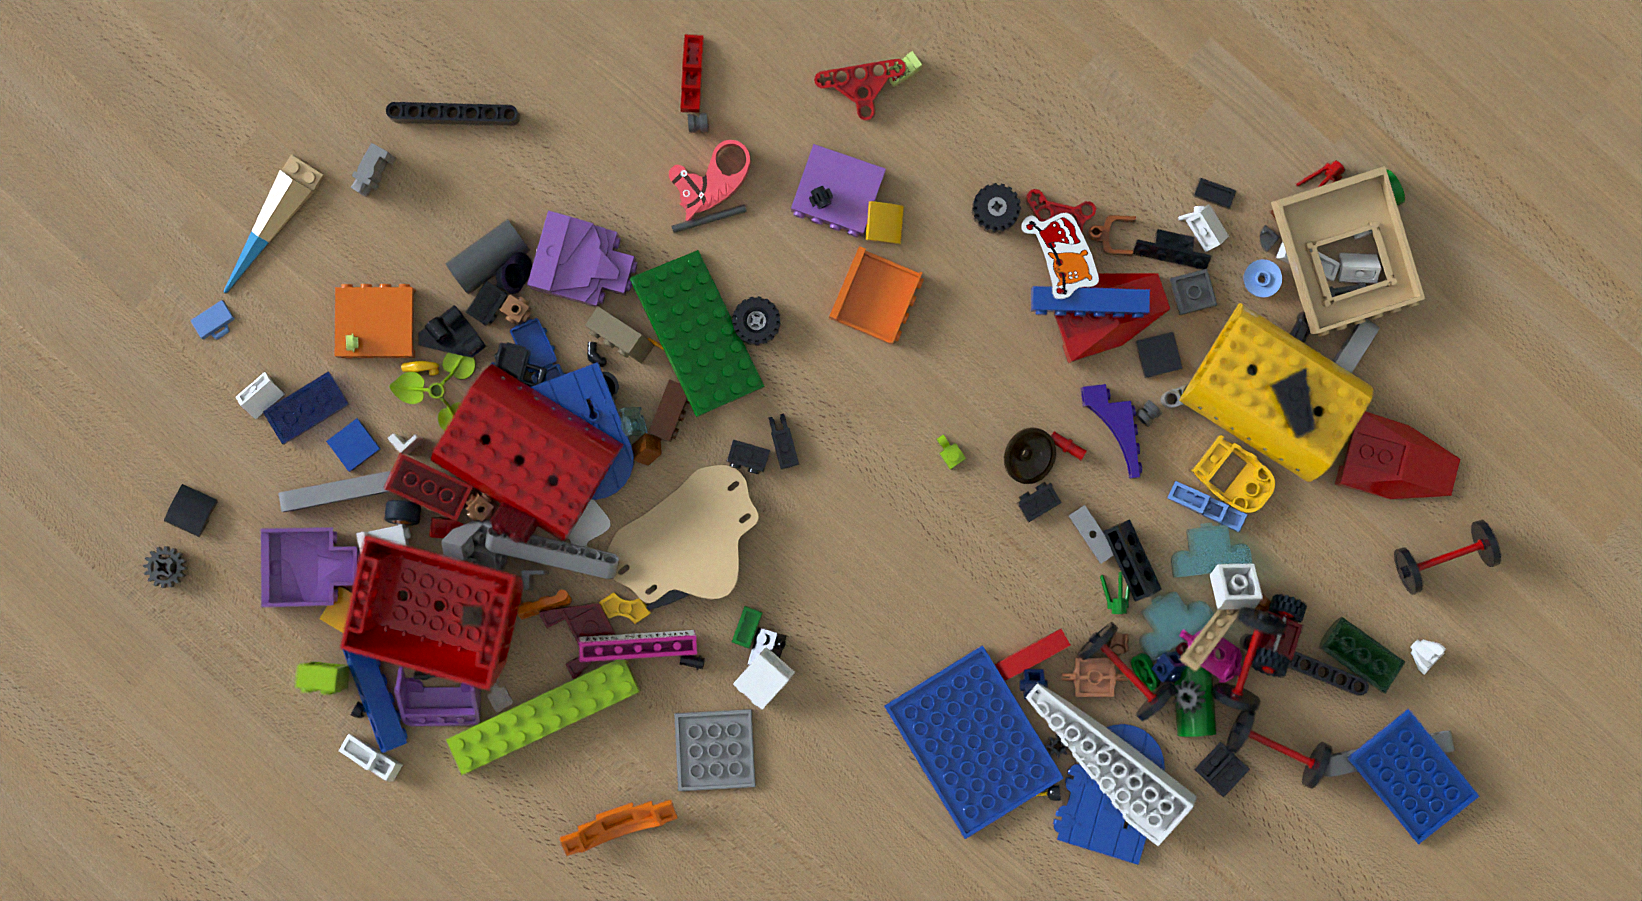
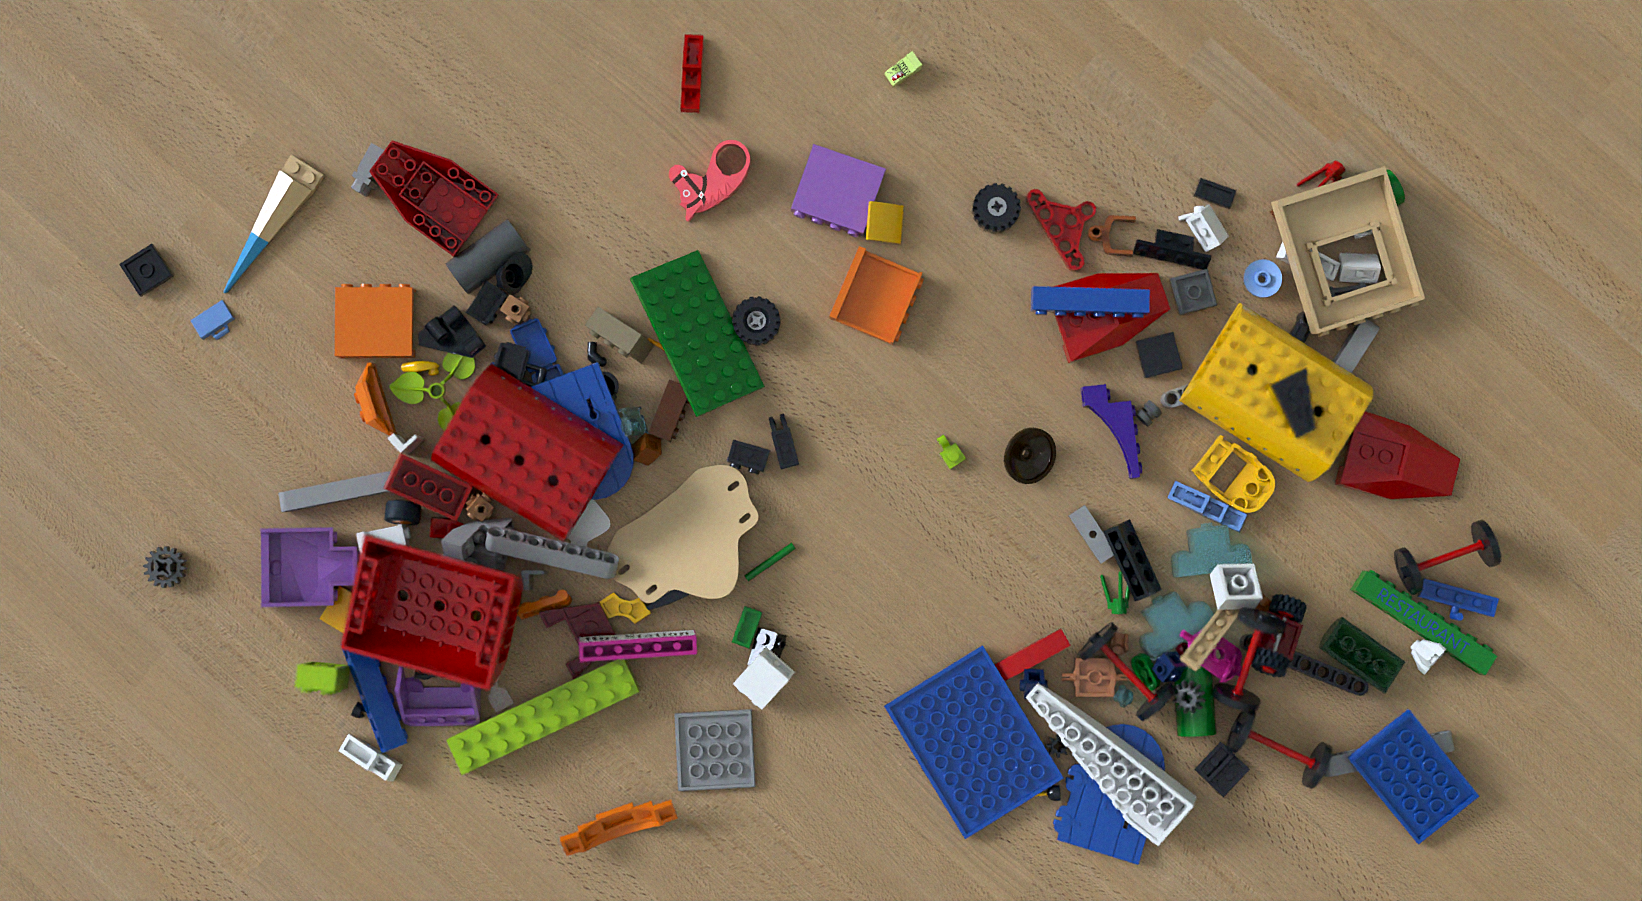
(146, 270): none -> black plate
(190, 510): black slope -> none
(259, 395): white panel -> none
(306, 408): clear blue plate -> none
(351, 342): yellowish green plate -> none
(353, 445): blue tile -> none
(373, 401): none -> orange wedge
(433, 194): none -> red wedge
(444, 110): black beam -> none
(472, 615): dark brown plate -> none
(513, 523): dark red brick -> none
(580, 261): medium lavender panel -> none
(692, 661): black pin -> none
(696, 123): dark grey wheel -> none
(709, 218): dark grey bar -> none
(769, 562): none -> green bar
(821, 197): black gear -> none
(853, 84): red beam -> none
(1039, 502): black bracket -> none
(1065, 253): sticker -> none
(1068, 446): red pin -> none
(1123, 696): none -> clear light blue plate
(1267, 238): dark grey tile -> none
(1423, 622): none -> green brick
(1458, 599): none -> blue plate

